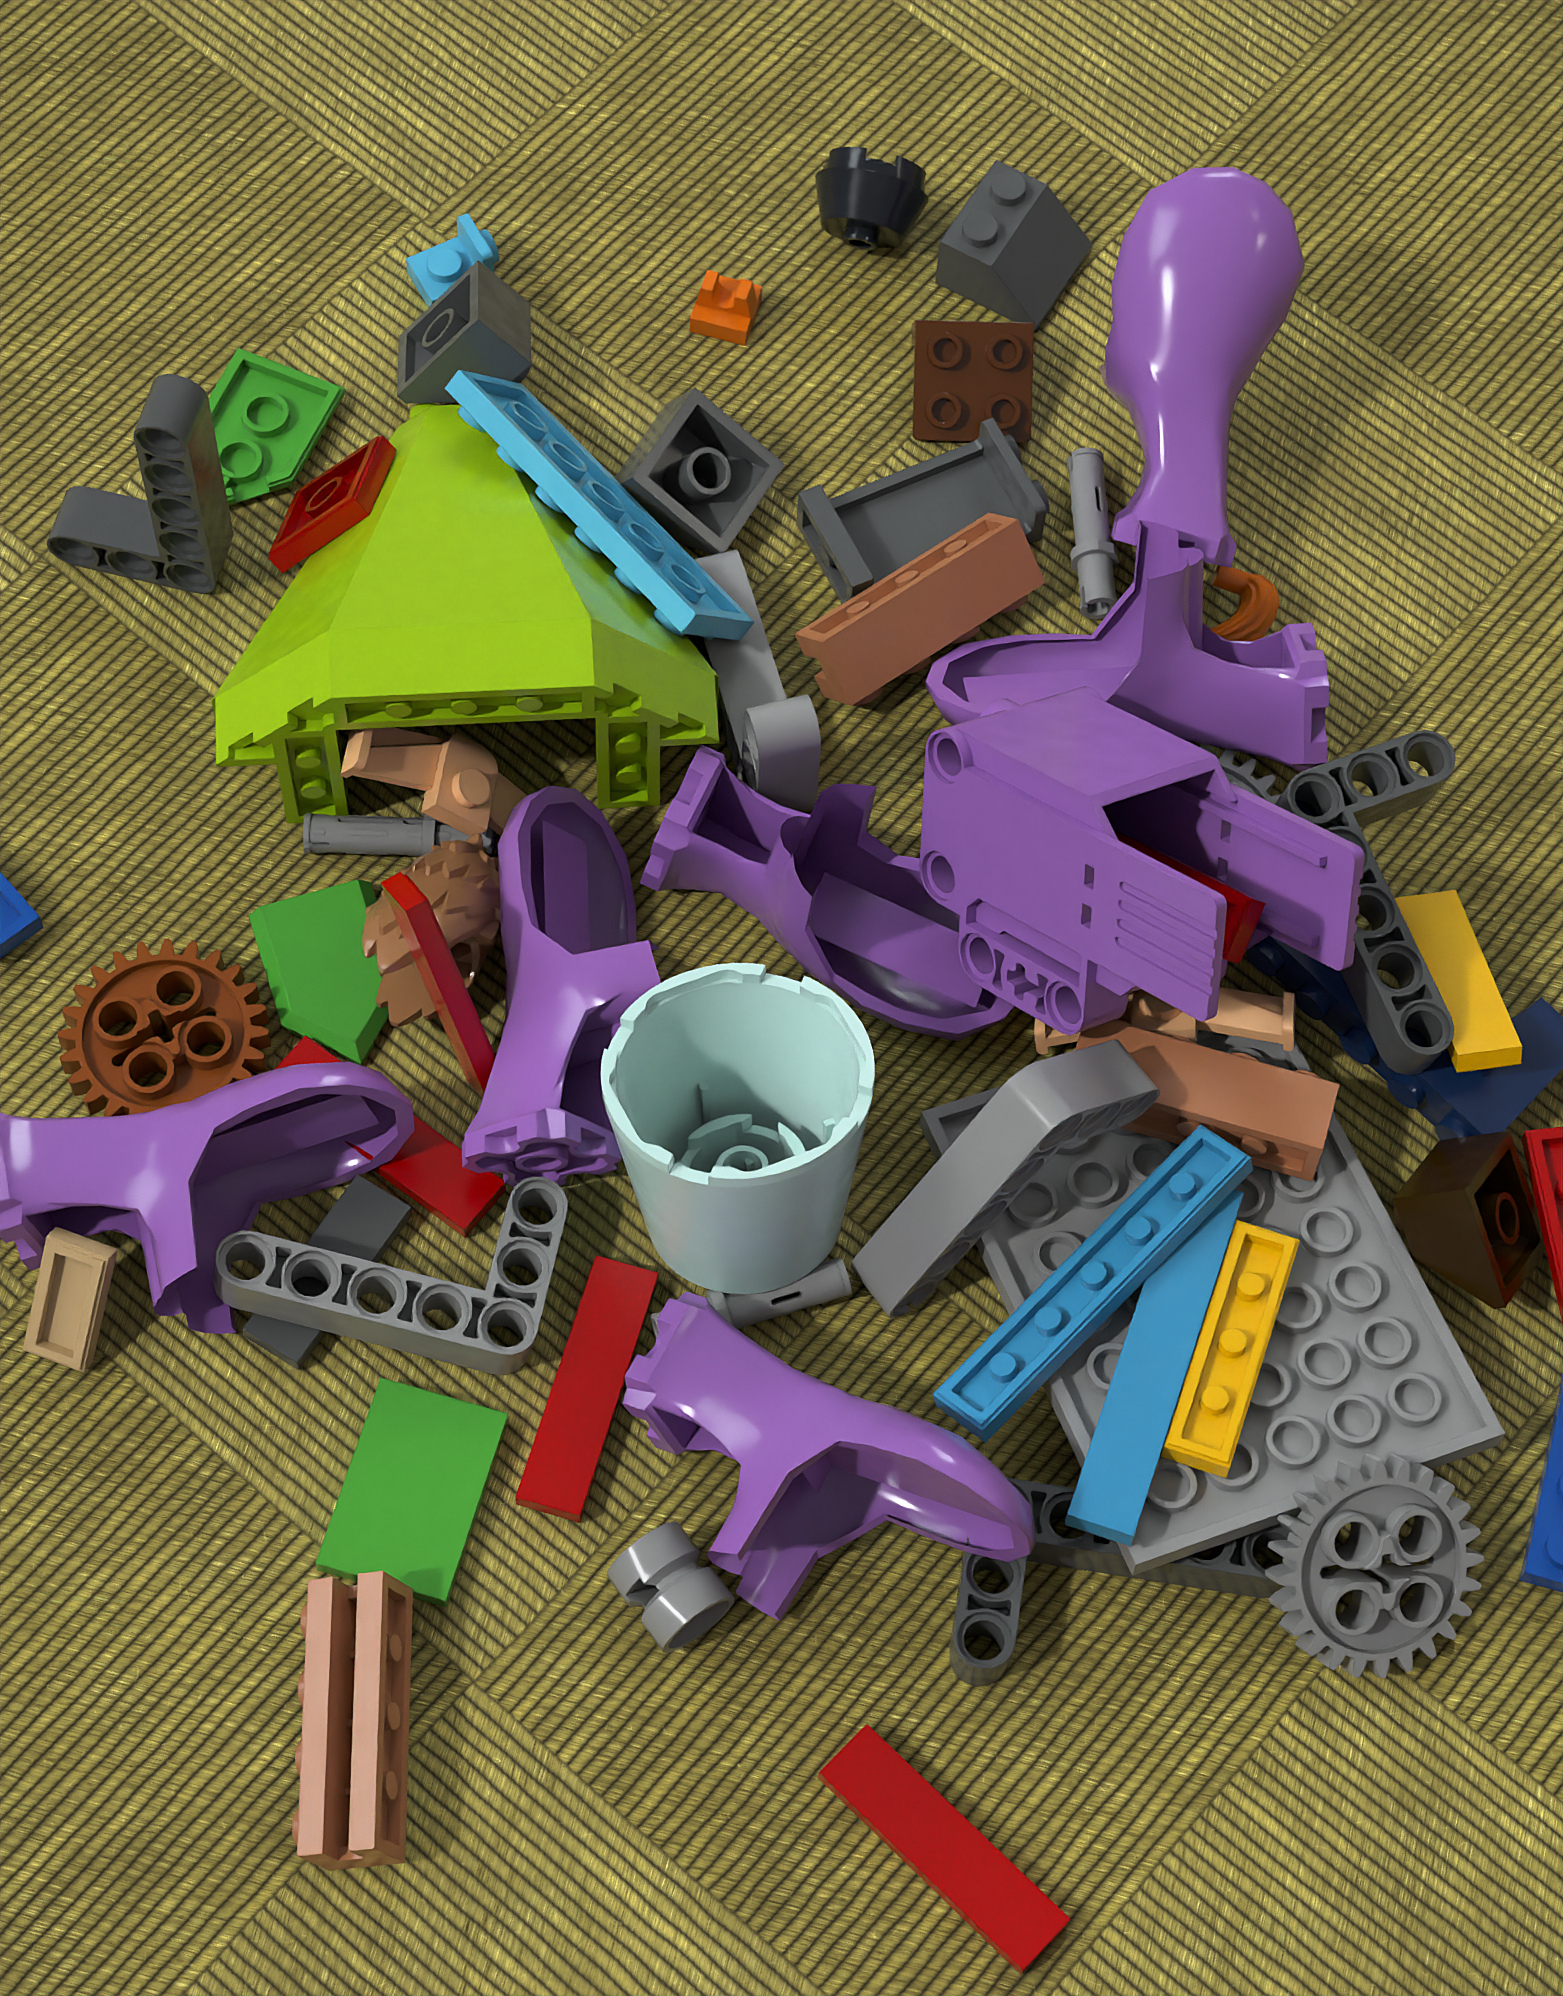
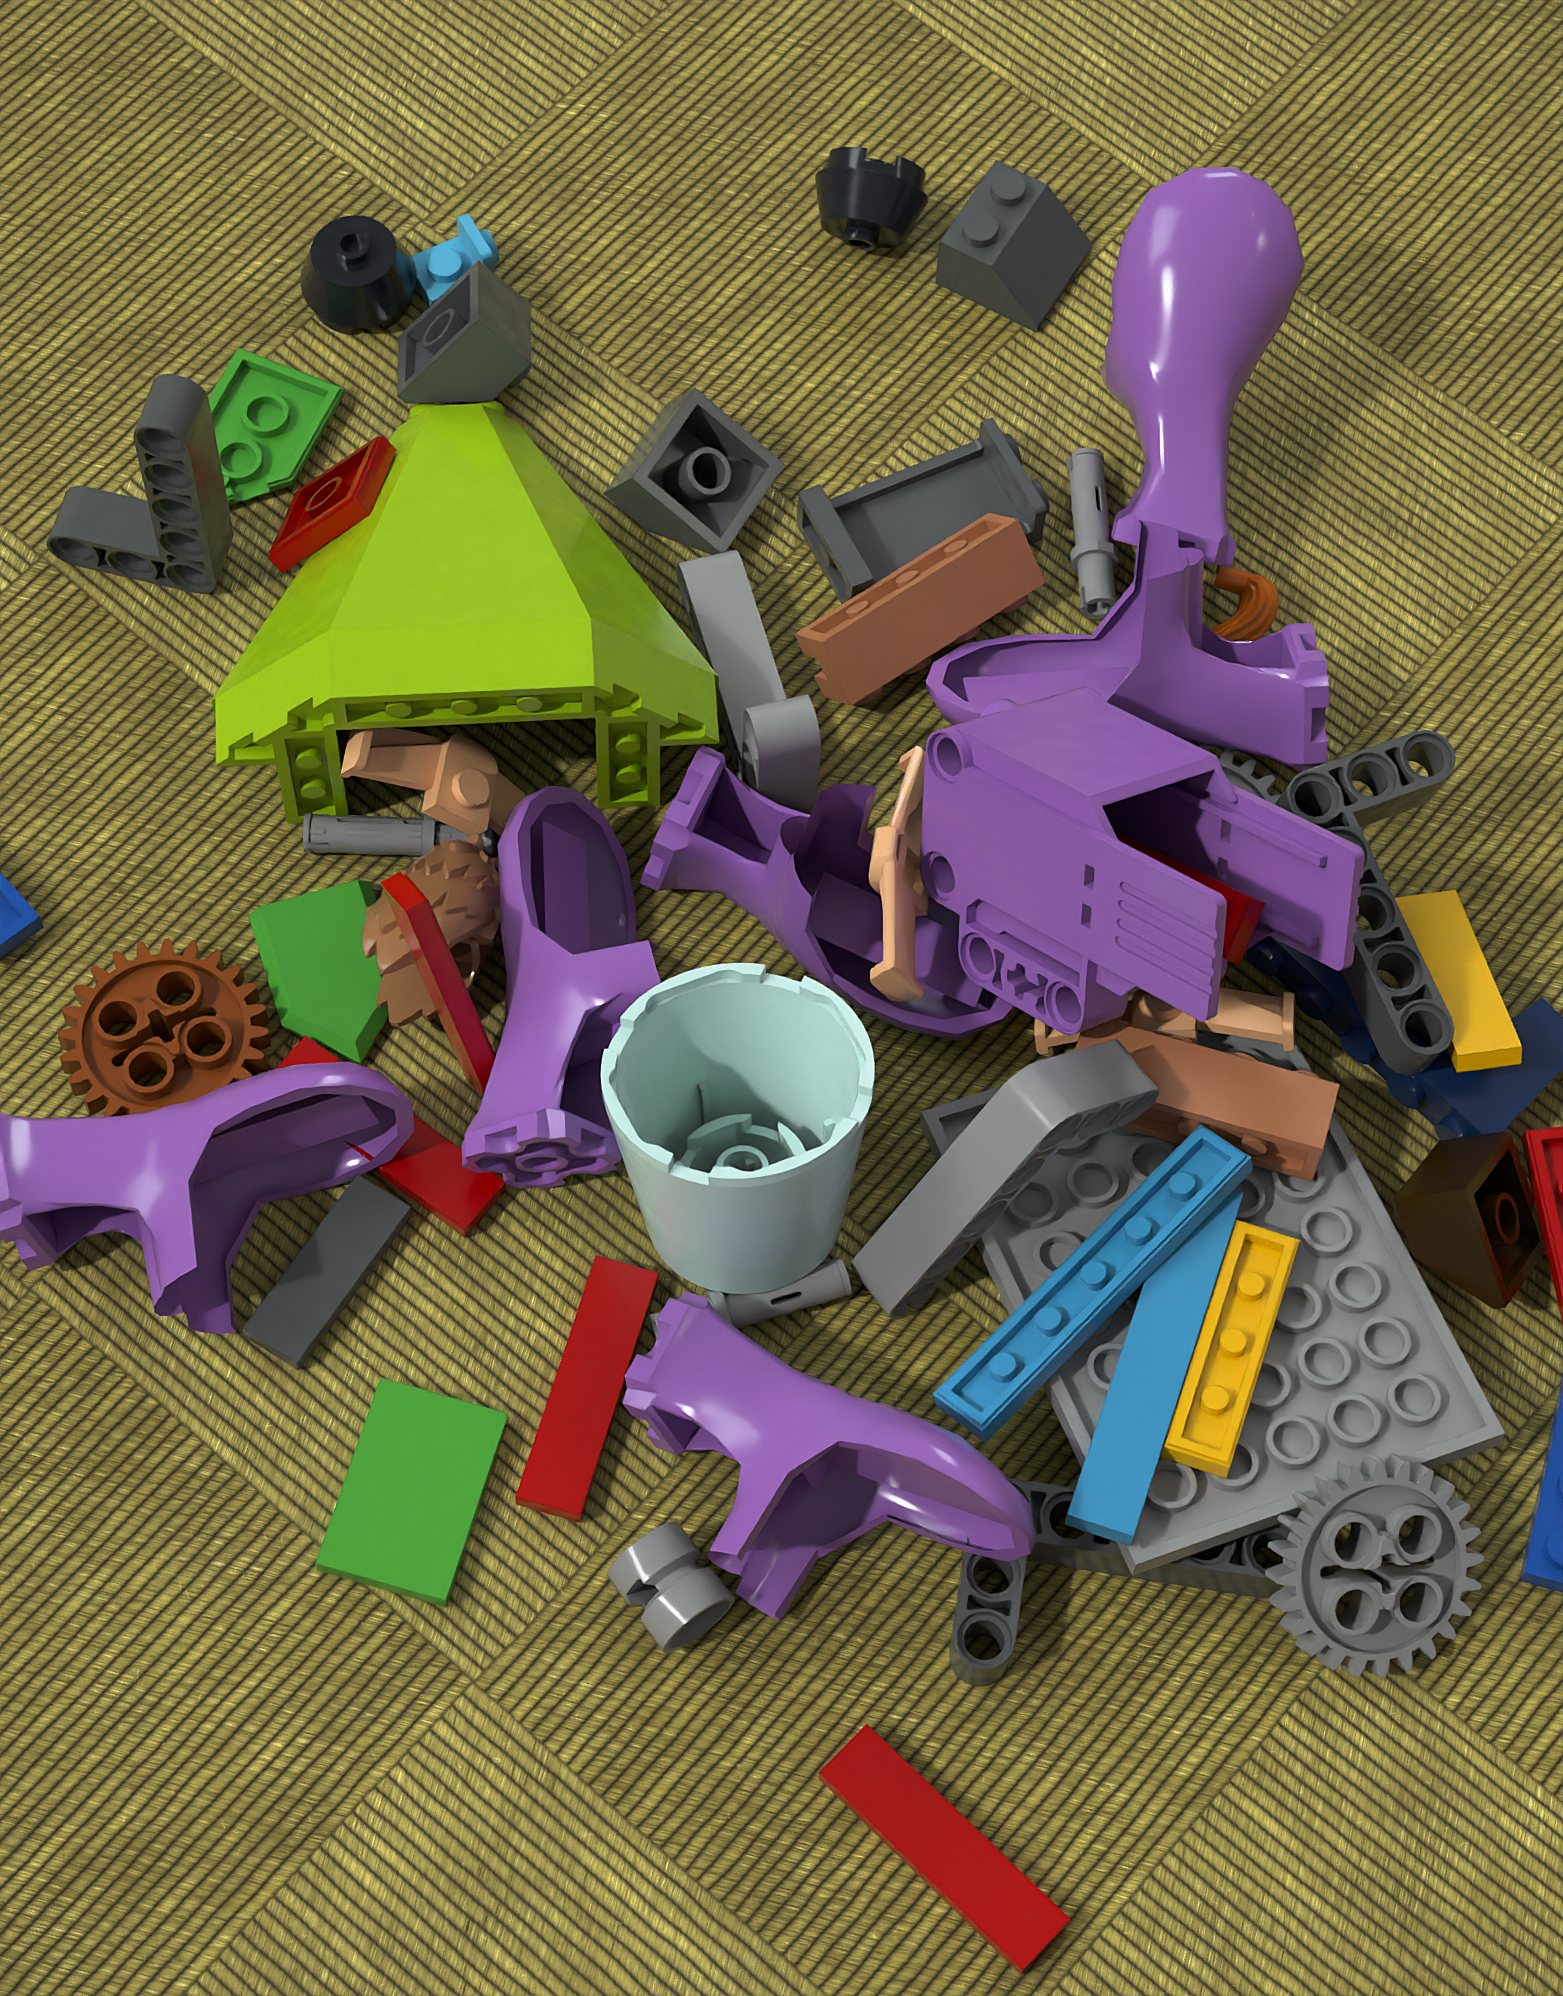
(69, 1299): tan tile -> none
(354, 1722): nougat brick -> none
(358, 275): none -> black cone
(408, 1292): light grey beam -> none
(600, 507): medium azure plate -> none
(726, 308): orange tile -> none
(897, 879): none -> light nougat plate
(971, 375): reddish brown bracket -> none

